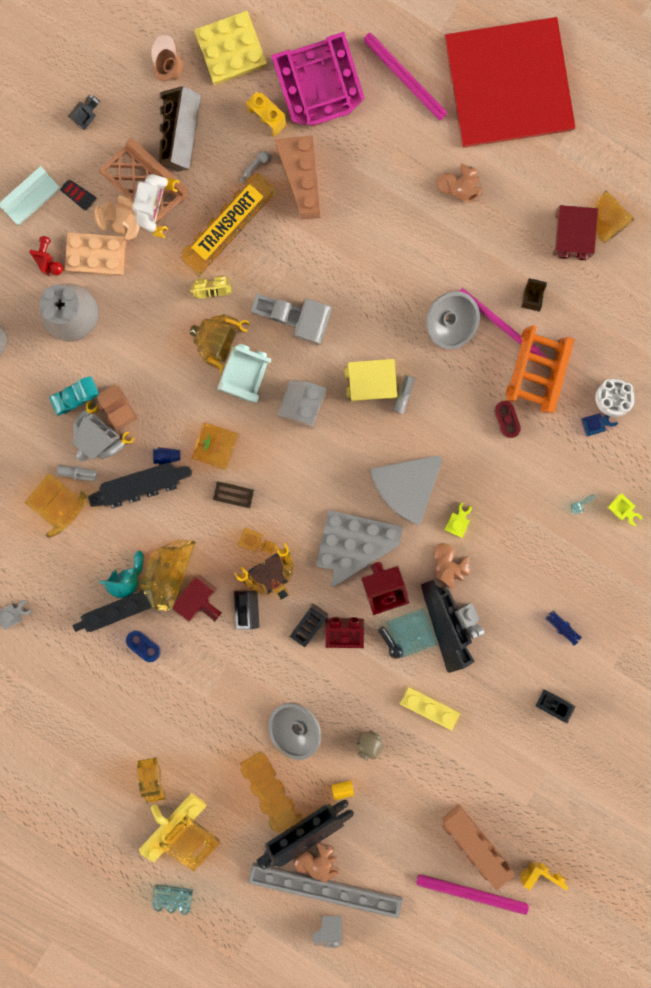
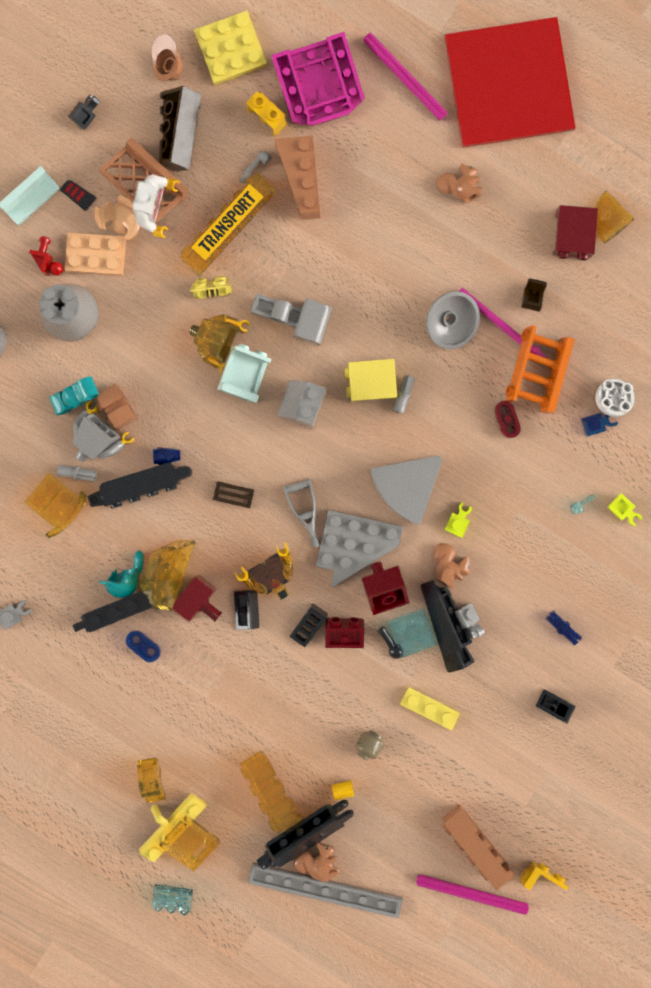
(215, 446): clear yellow slope -> none
(252, 540): clear yellow plate -> none
(288, 735): light grey dish -> none
(307, 515): none -> light grey piece
(330, 932): light grey brick -> none

